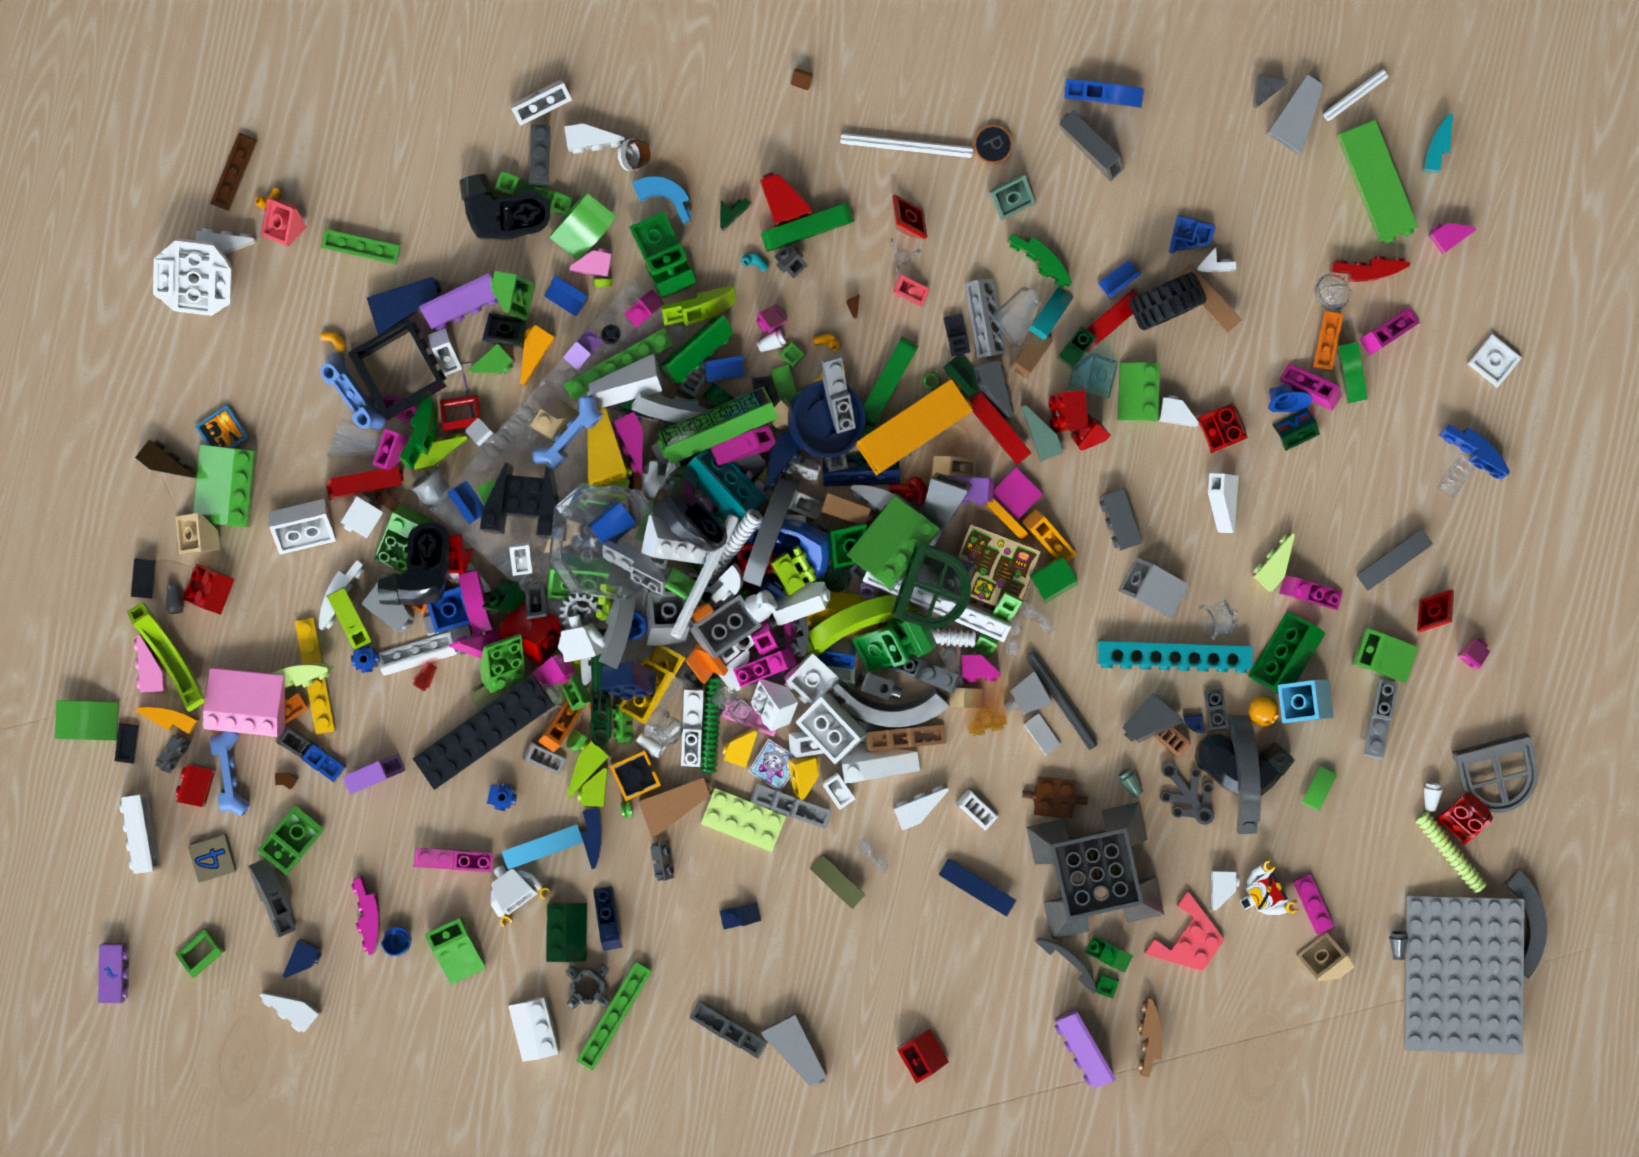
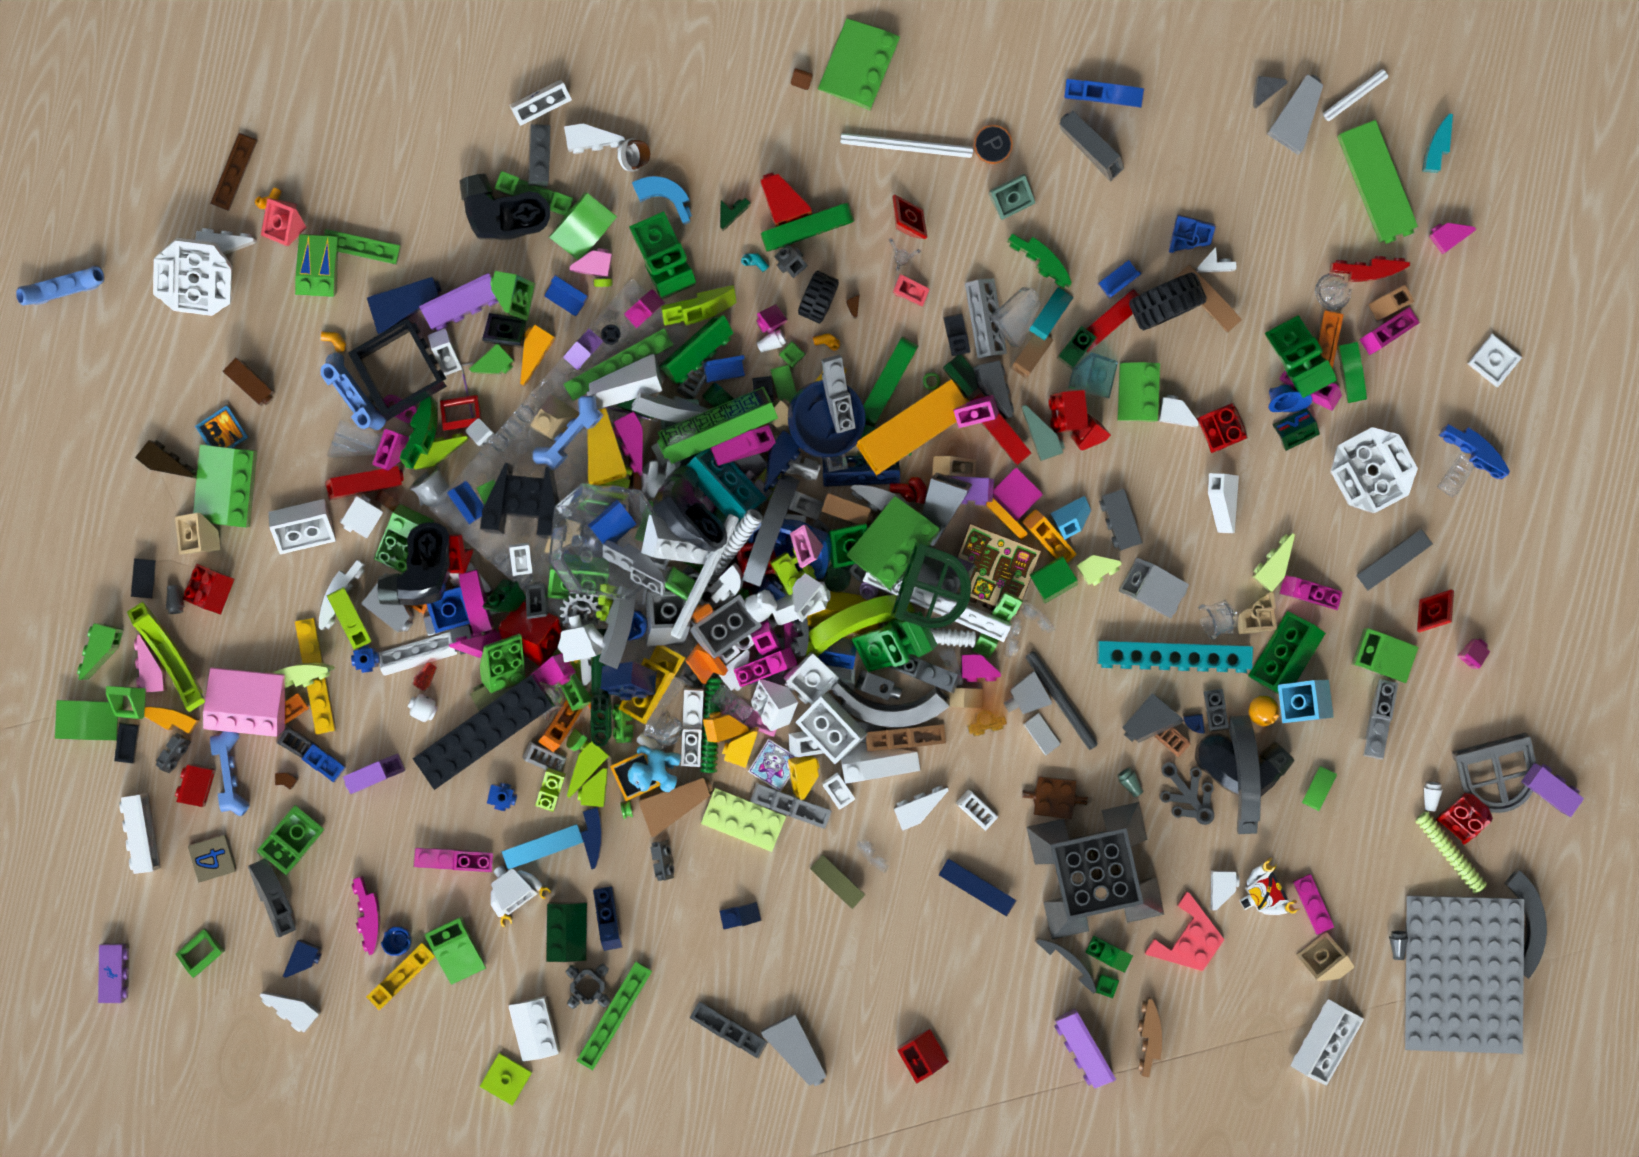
(60, 286): none -> medium blue plate
(102, 644): none -> bright green slope
(136, 698): none -> bright green tile
(249, 382): none -> reddish brown slope
(317, 265): none -> bright green slope
(400, 976): none -> yellow slope
(422, 707): none -> white head
(505, 1079): none -> lime plate
(550, 789): none -> lime slope
(642, 775): none -> medium azure animal
(722, 727): none -> light orange slope
(805, 545): none -> bright pink slope
(806, 595): none -> white slope
(818, 297): none -> black tyre
(859, 63): none -> bright green slope
(976, 411): none -> dark pink slope
(1071, 517): none -> medium azure slope
(1095, 567): none -> yellowish green slope
(1258, 616): none -> tan slope
(1301, 356): none -> green piece
(1327, 1042): none -> white slope
(1391, 302): none -> medium nougat slope
(1393, 466): none -> white piece
(1553, 789): none -> medium lavender brick

